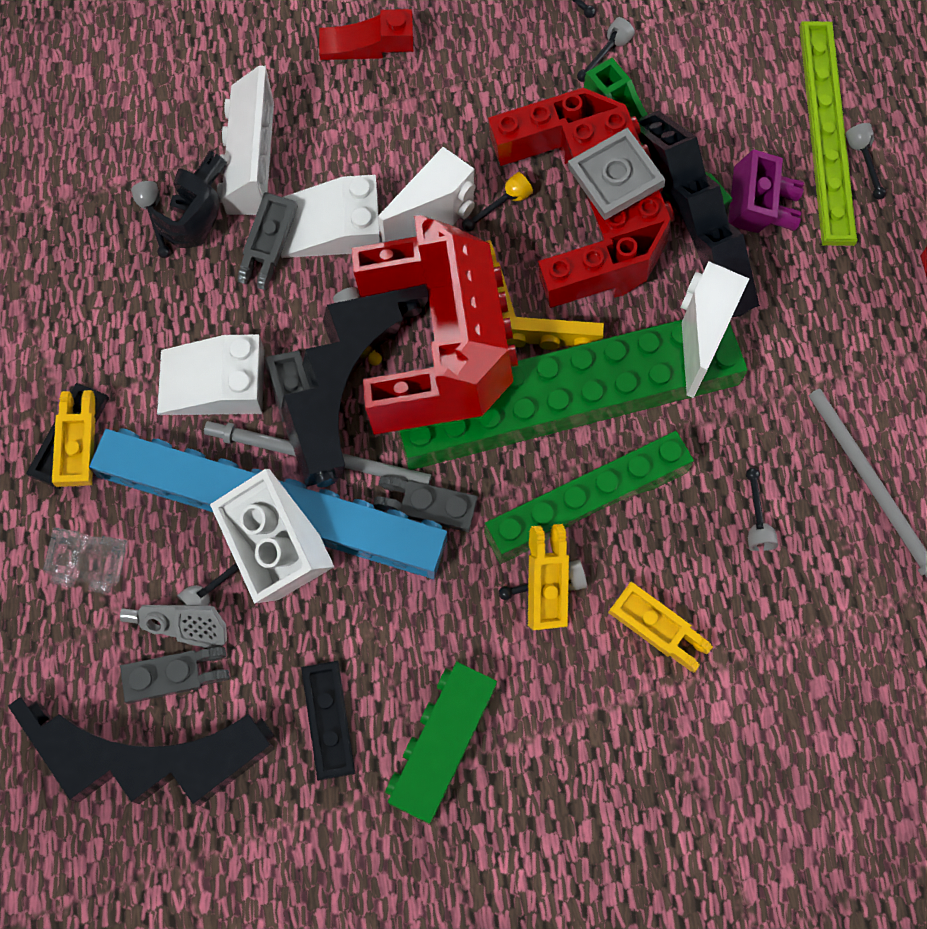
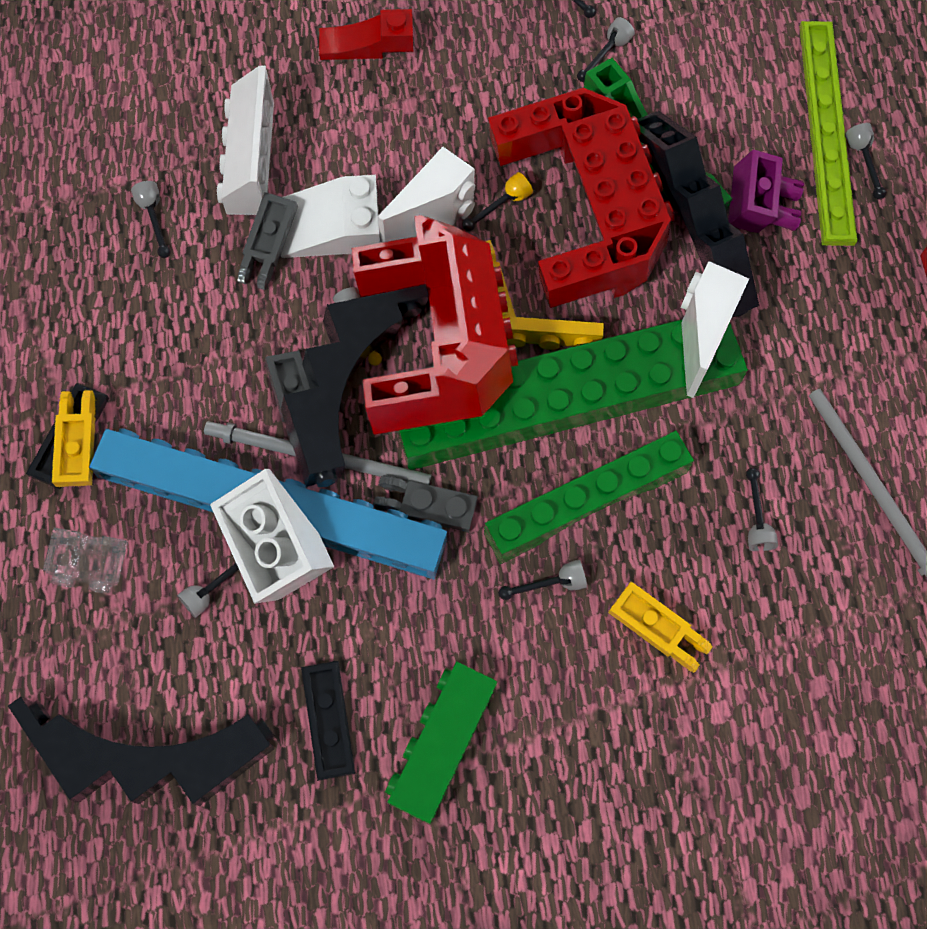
(170, 674): dark grey hinge -> none
(189, 624): light grey piece -> none
(195, 201): black piece -> none
(212, 377): white slope -> none
(548, 579): yellow hinge -> none
(616, 173): light grey plate -> none

